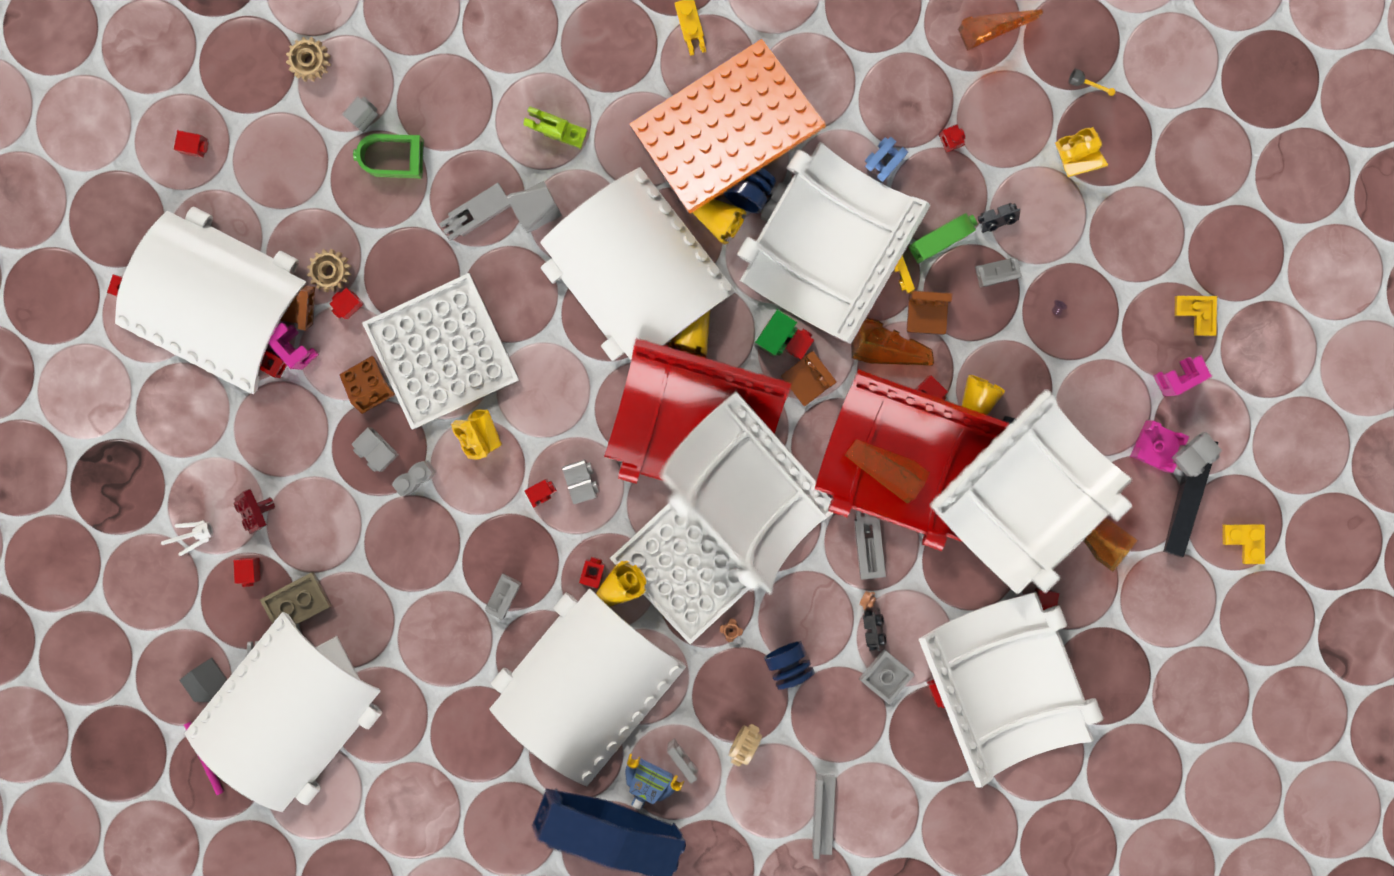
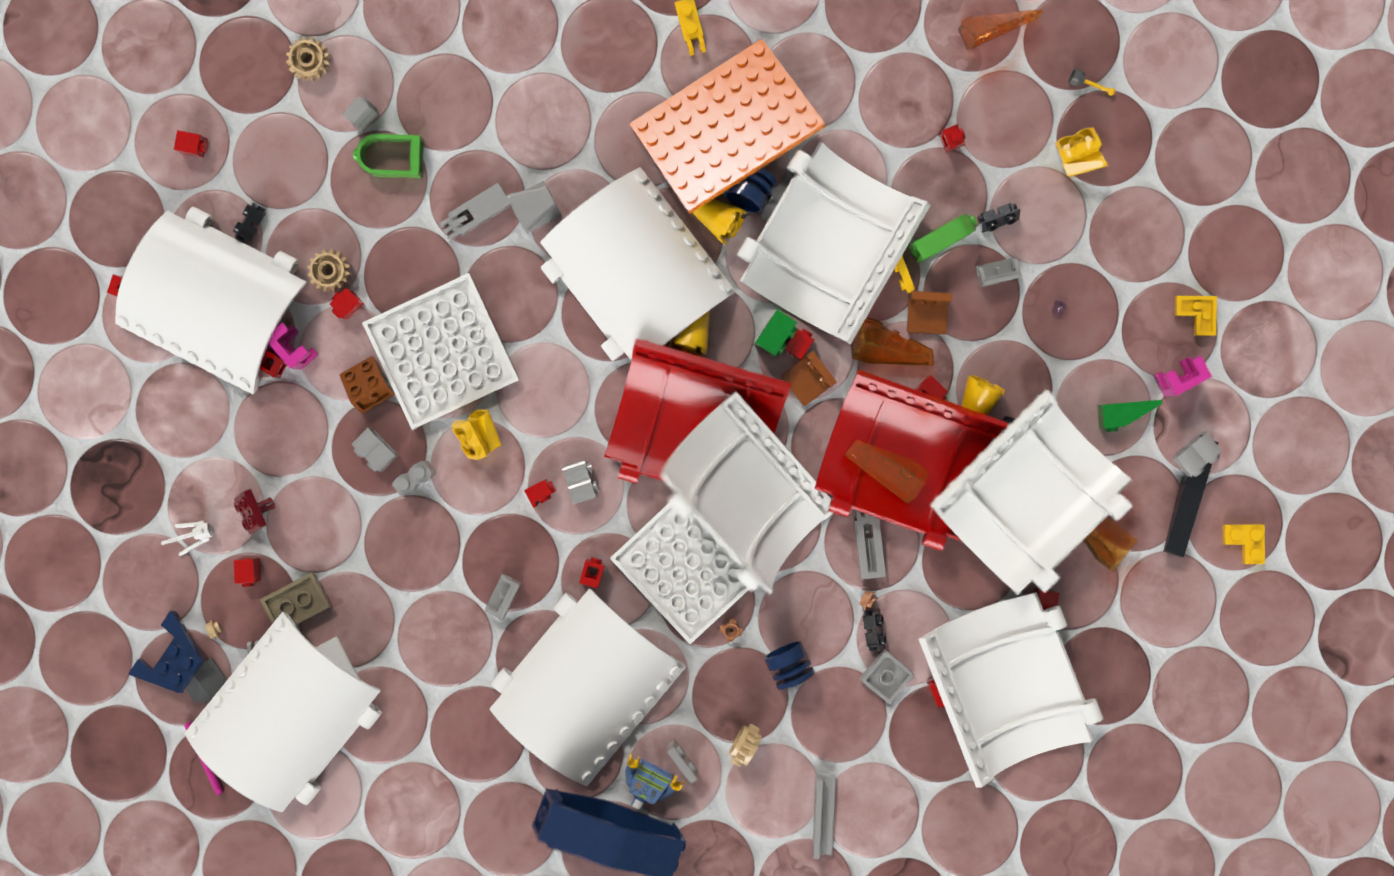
(176, 664): none -> dark blue wing
(213, 629): none -> tan plate
(251, 215): none -> black hinge
(301, 308): dark orange bracket -> none
(556, 128): lime plate -> none
(622, 584): yellow cone -> none
(885, 146): medium blue brick -> none
(1121, 414): none -> green slope
(1158, 446): dark pink panel -> none

